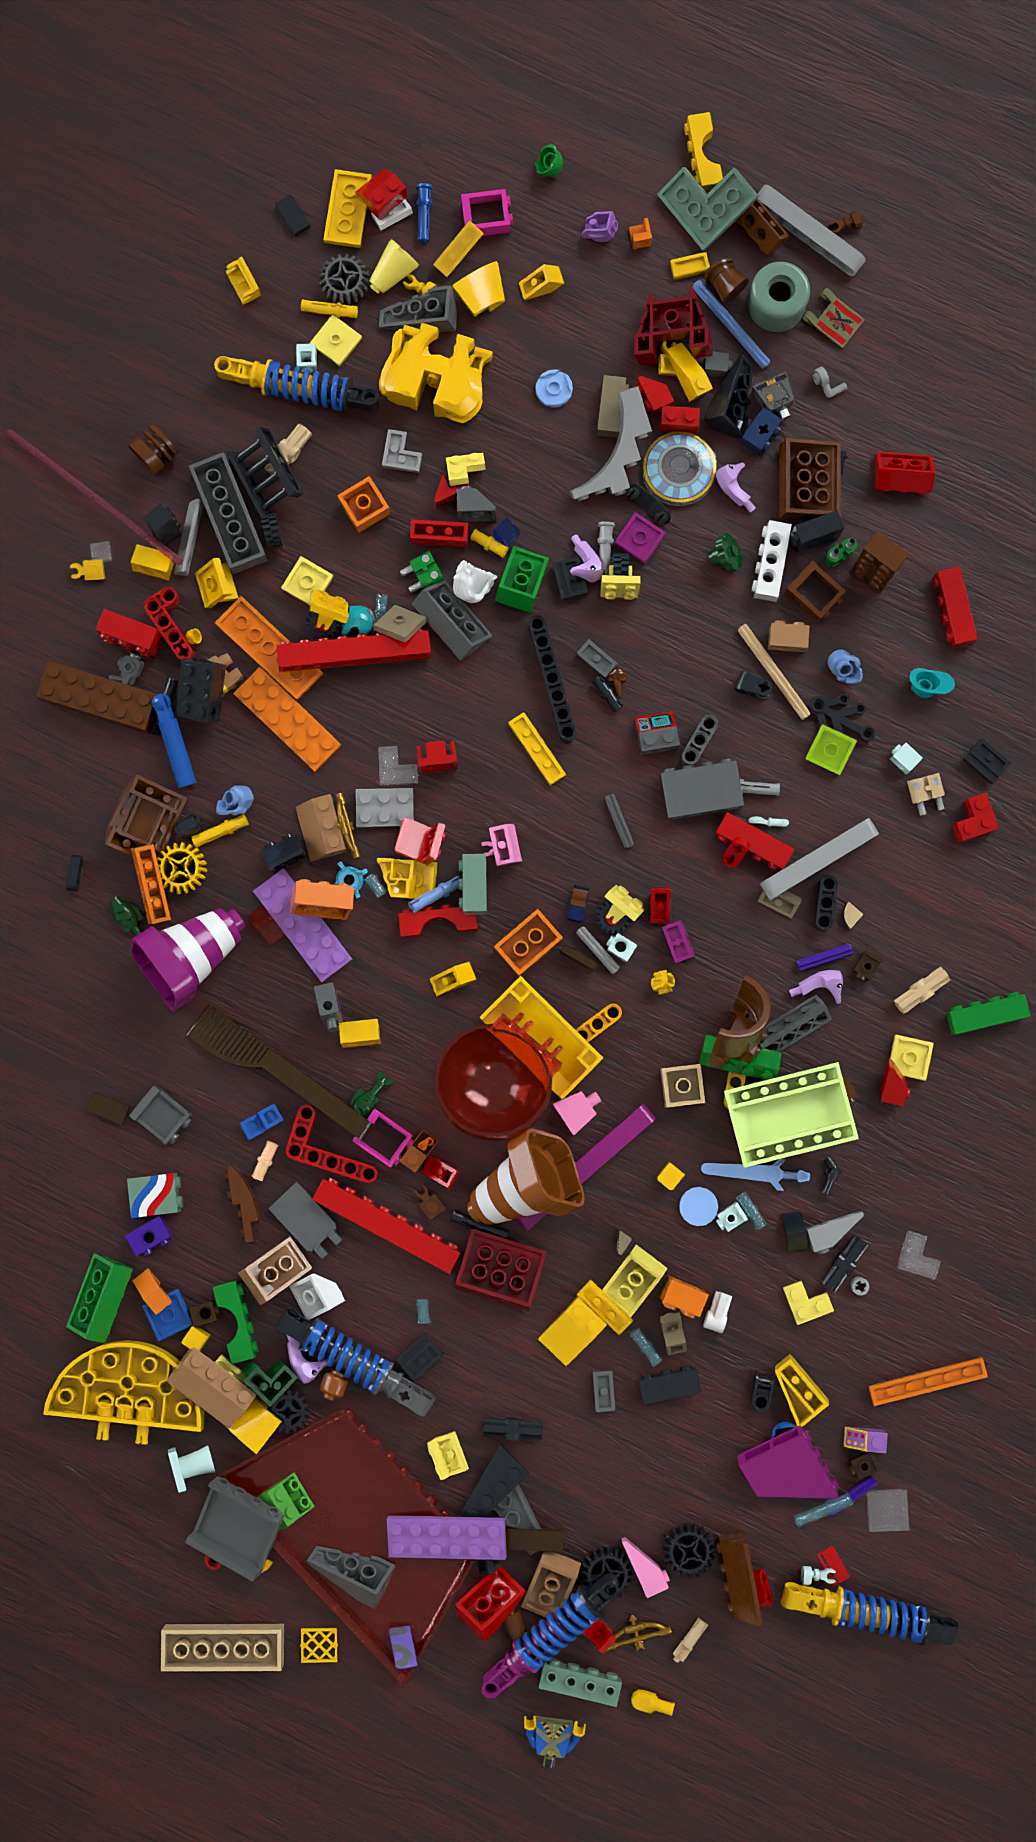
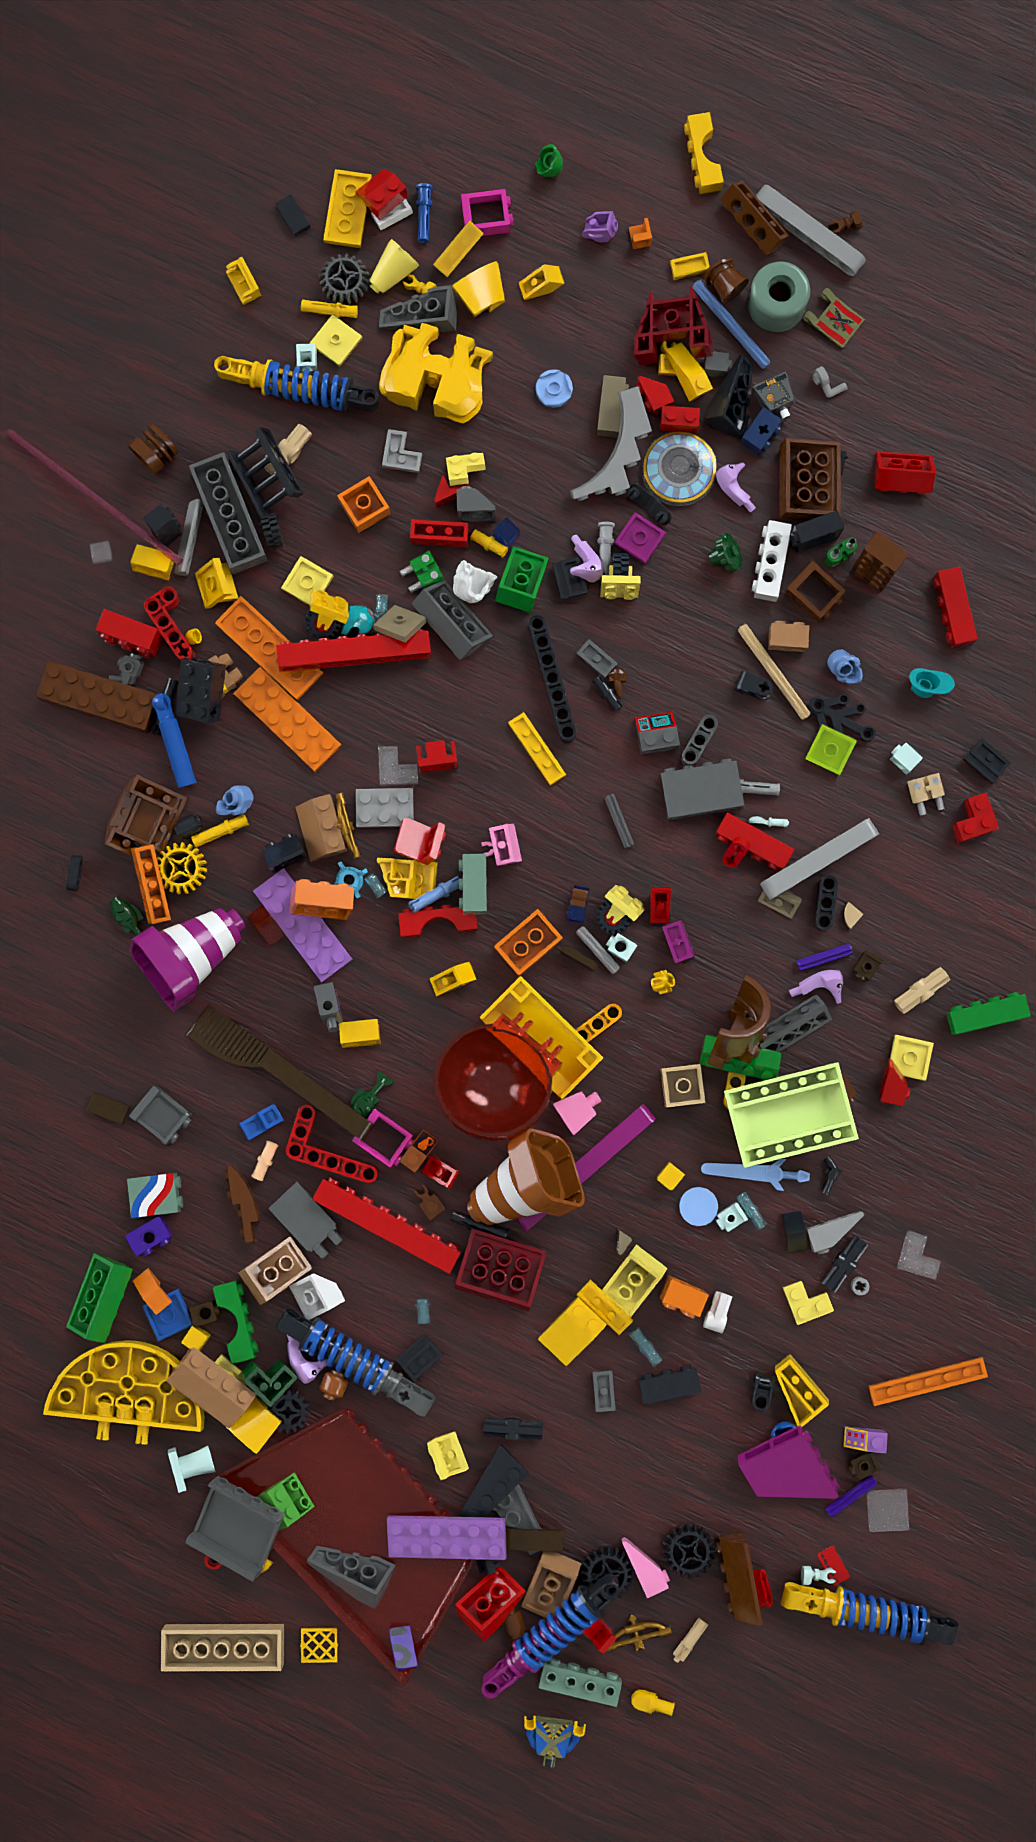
(91, 569): yellow plate -> none
(673, 1333): dark tan brick -> none
(708, 214): sand green plate -> none
(832, 1506): clear light blue pin -> none

